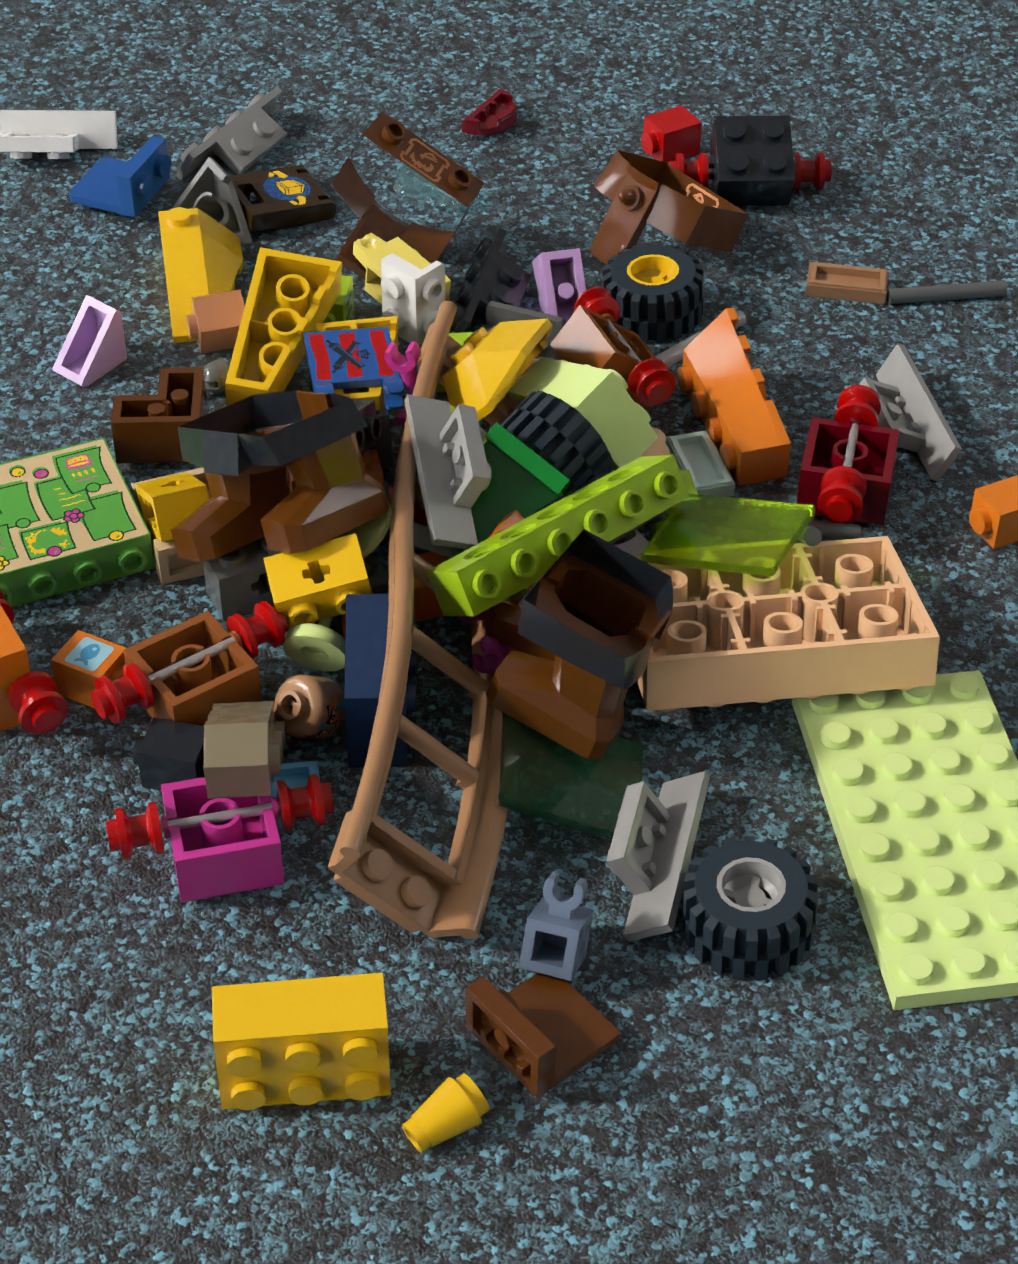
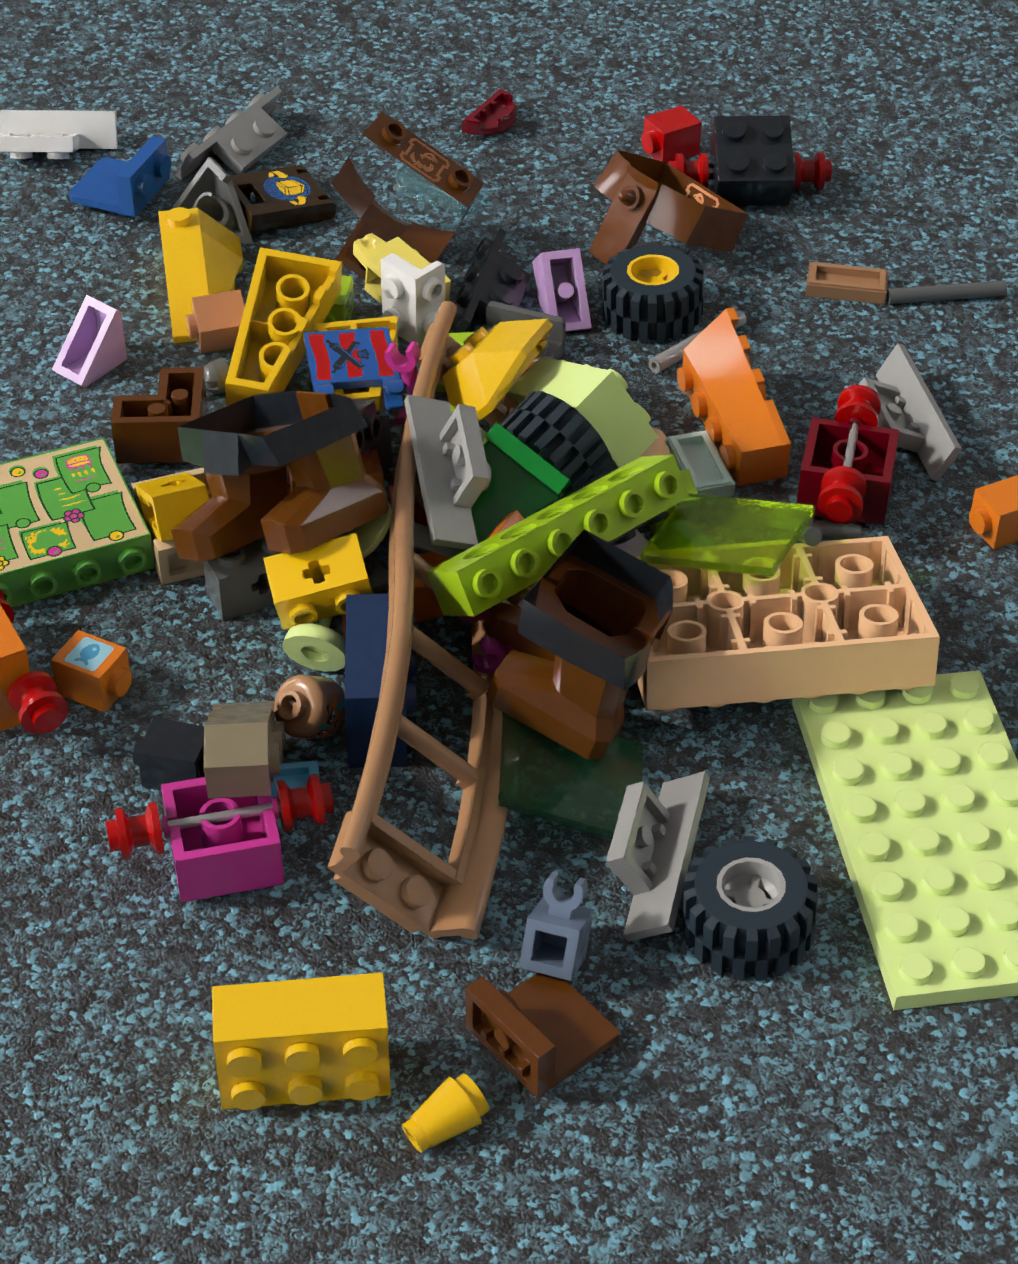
(192, 667): dark orange brick -> none
(597, 340): brick -> none

